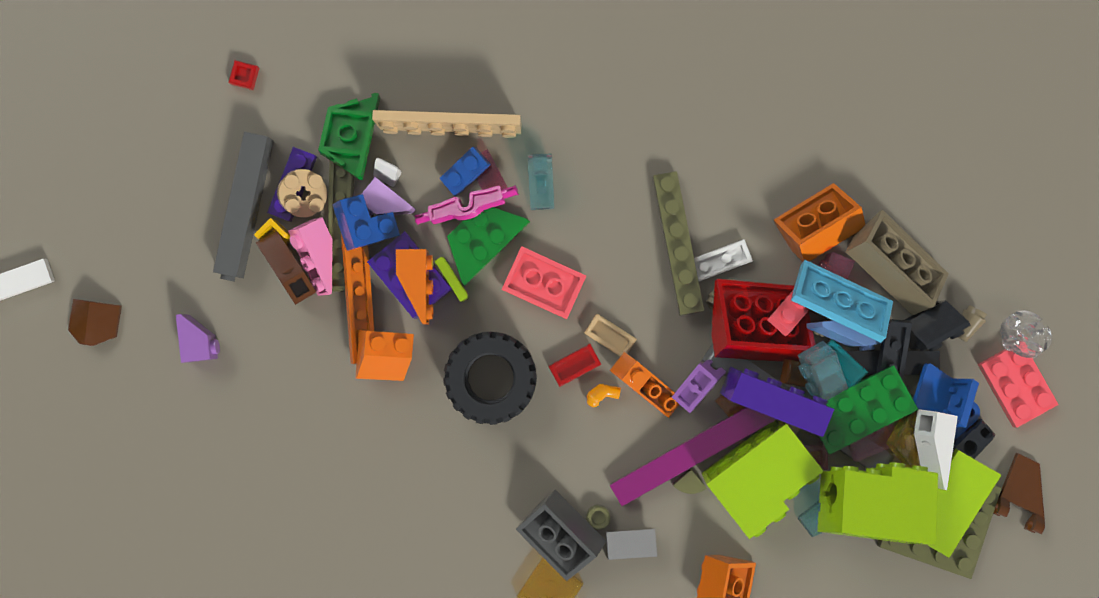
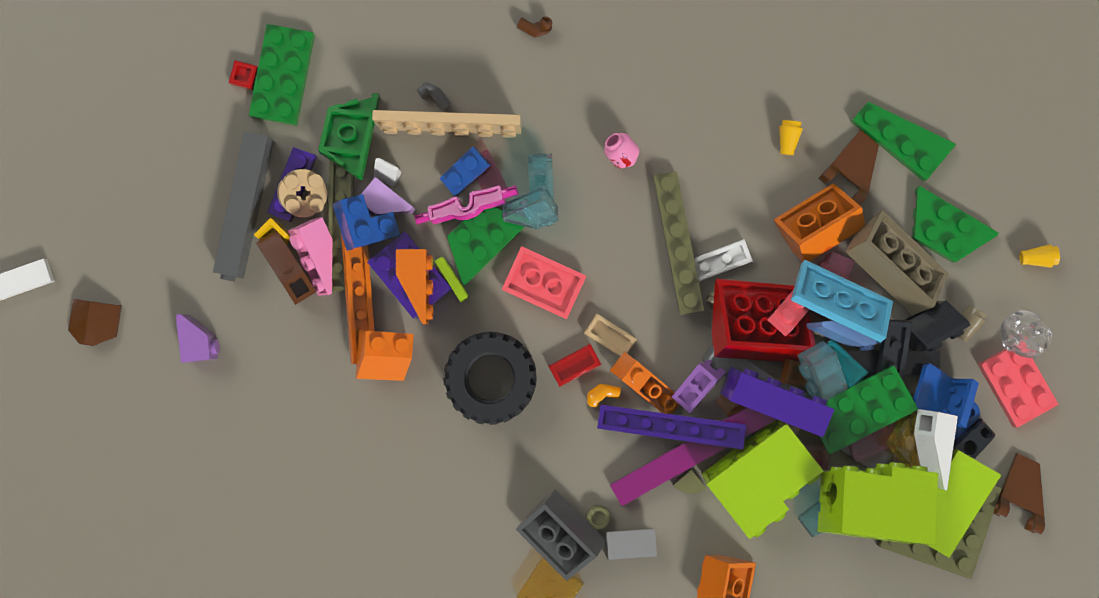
(281, 75): none -> green plate
(436, 93): none -> dark grey arm
(532, 209): none -> clear light blue slope
(536, 29): none -> reddish brown arm
(621, 150): none -> bright pink head
(672, 426): none -> dark purple plate
(789, 136): none -> yellow cone
(855, 164): none -> reddish brown flag
(905, 141): none -> green wing
(946, 227): none -> green wing
(1040, 256): none -> yellow cone

